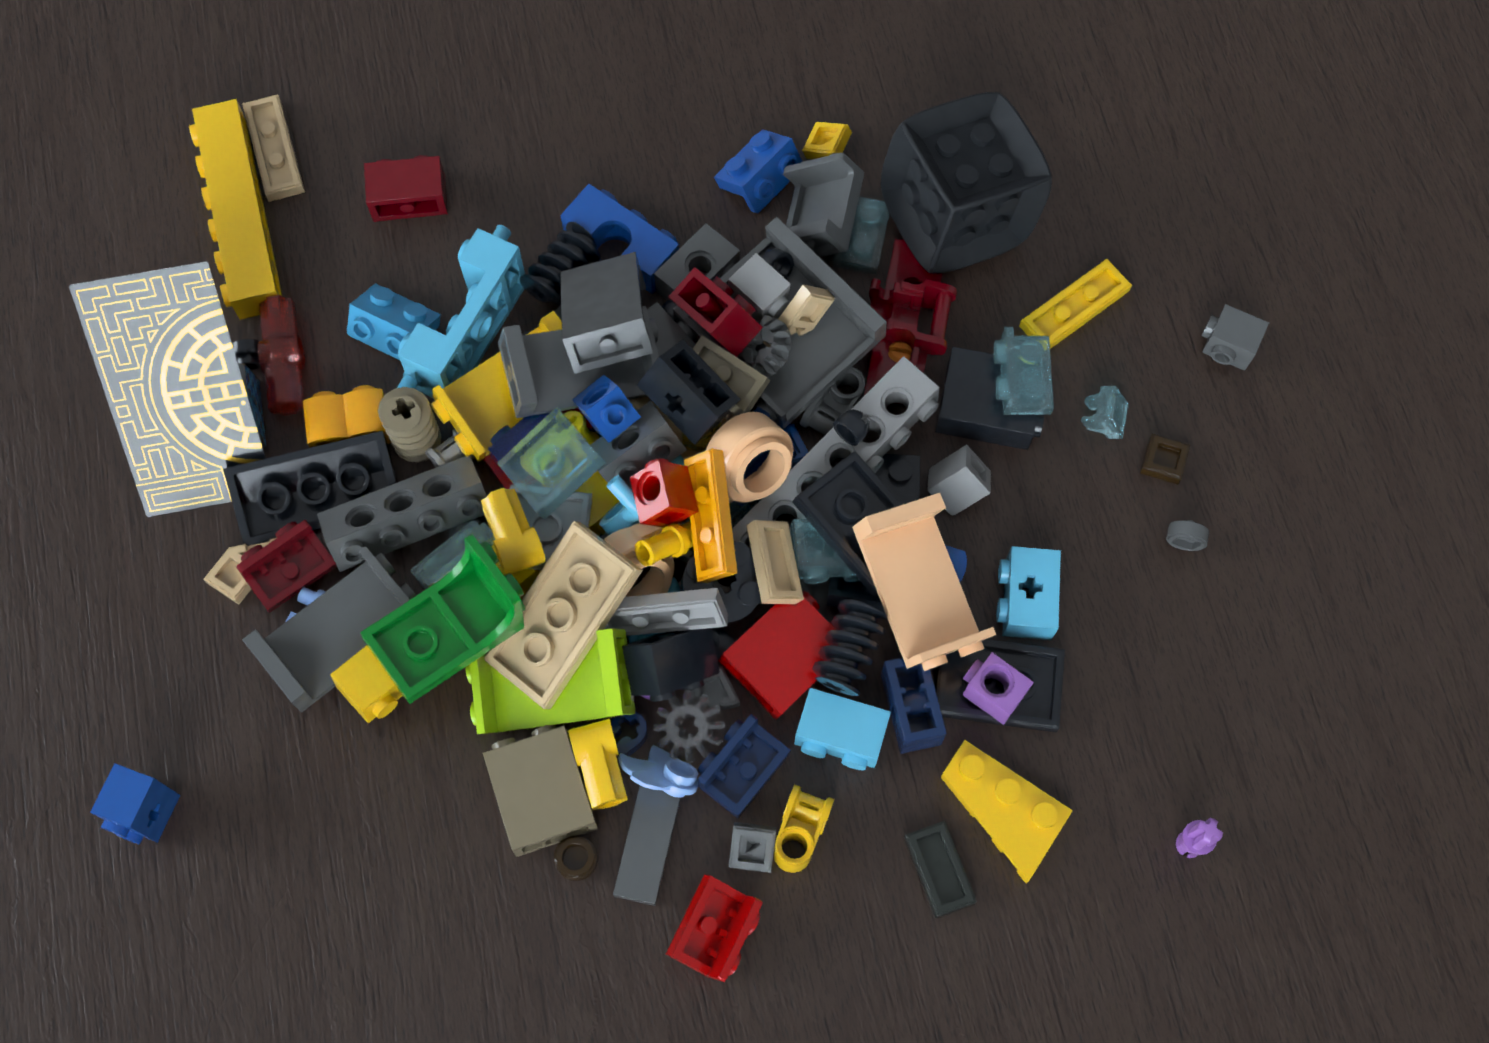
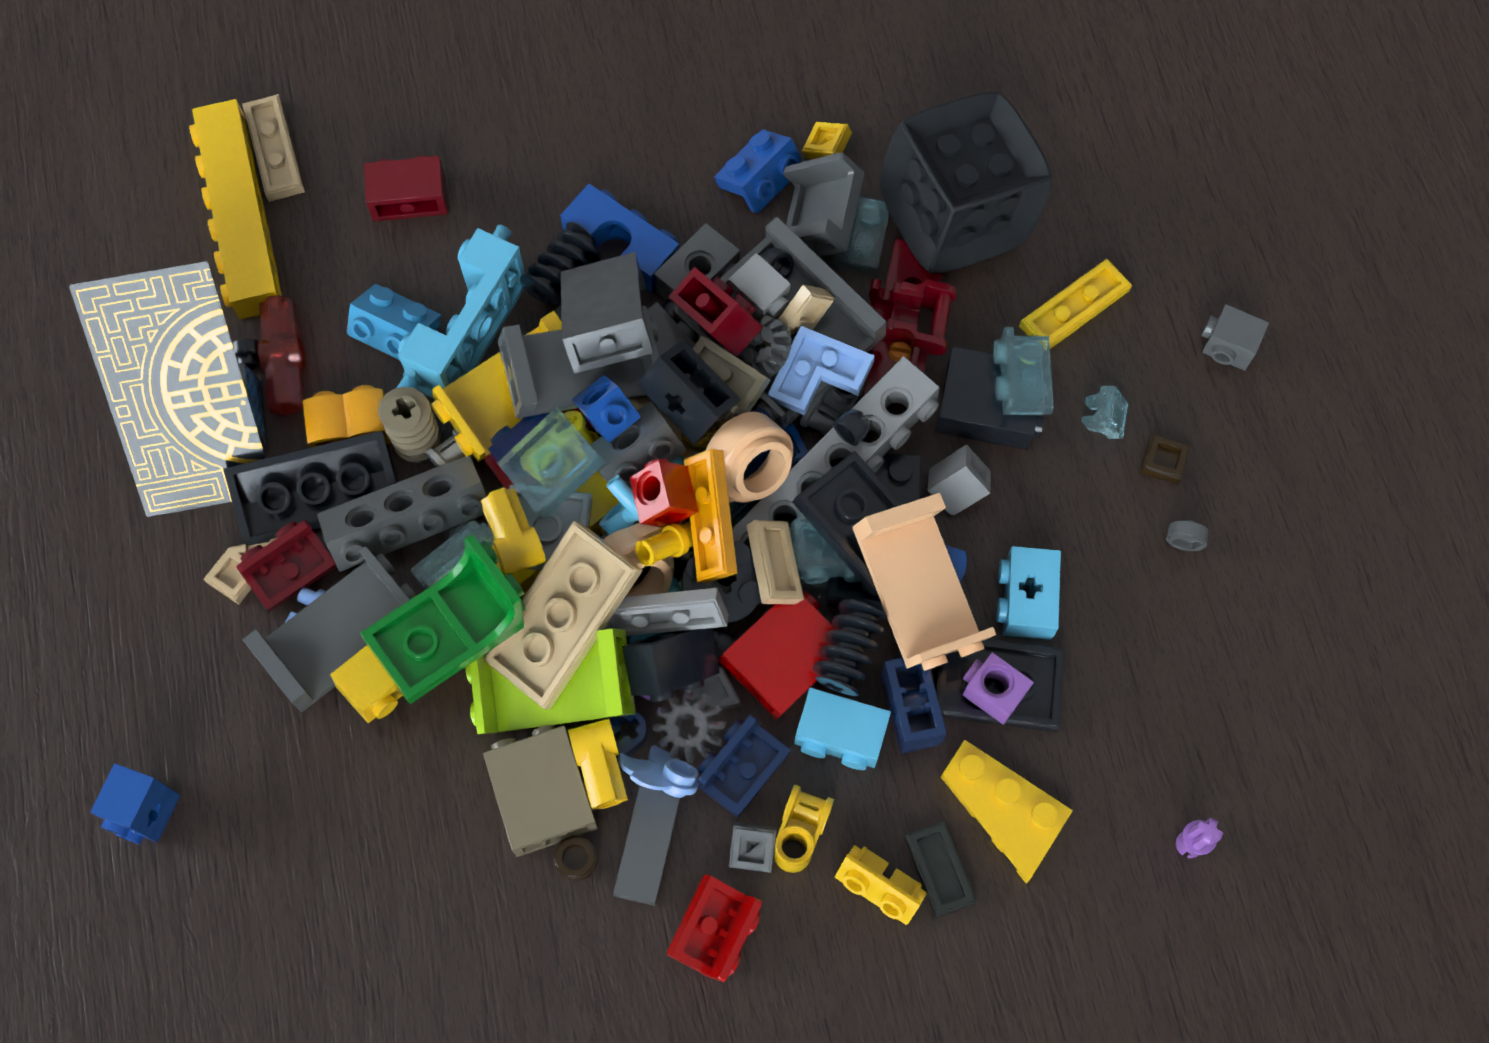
(815, 360): none -> light blue plate
(895, 896): none -> yellow hinge

